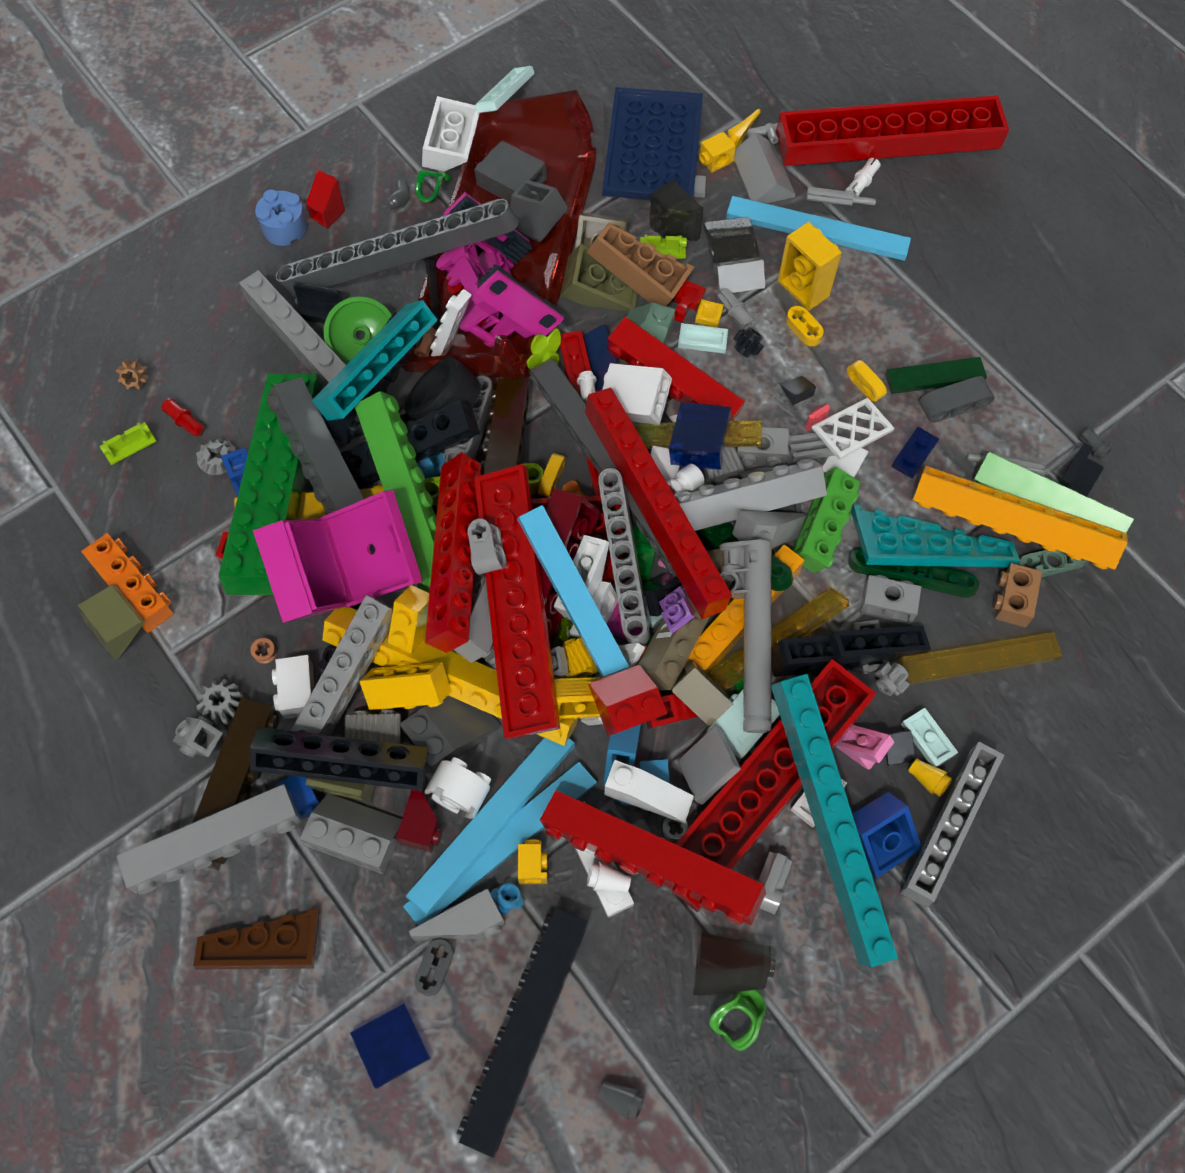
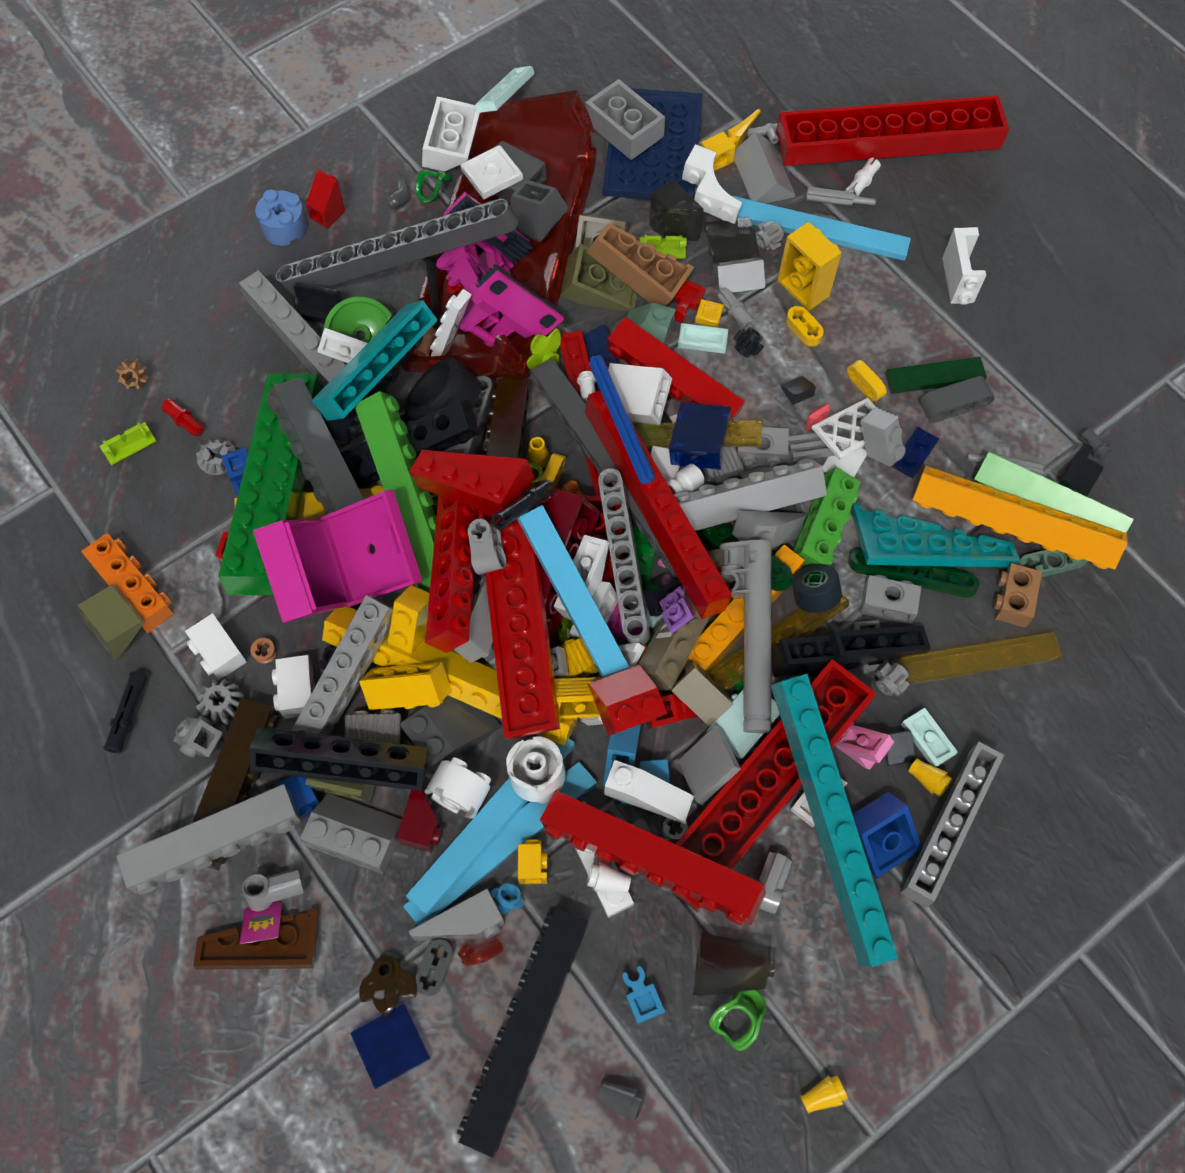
(122, 722): none -> black pin
(215, 647): none -> white brick
(261, 924): none -> dark pink sticker
(273, 888): none -> light grey piece
(339, 346): none -> white panel
(387, 988): none -> dark brown plate
(472, 479): none -> red wedge
(481, 955): none -> clear red arm
(491, 172): none -> white tile
(524, 772): none -> white brick
(529, 500): none -> black pin
(538, 452): none -> yellow cone
(621, 420): none -> blue axle
(625, 119): none -> light grey brick
(643, 1000): none -> dark azure plate
(709, 194): none -> white arch
(769, 235): none -> light grey gear
(817, 588): none -> black wheel
(824, 1095): none -> yellow cone
(882, 436): none -> light grey brick
(961, 280): none -> white panel

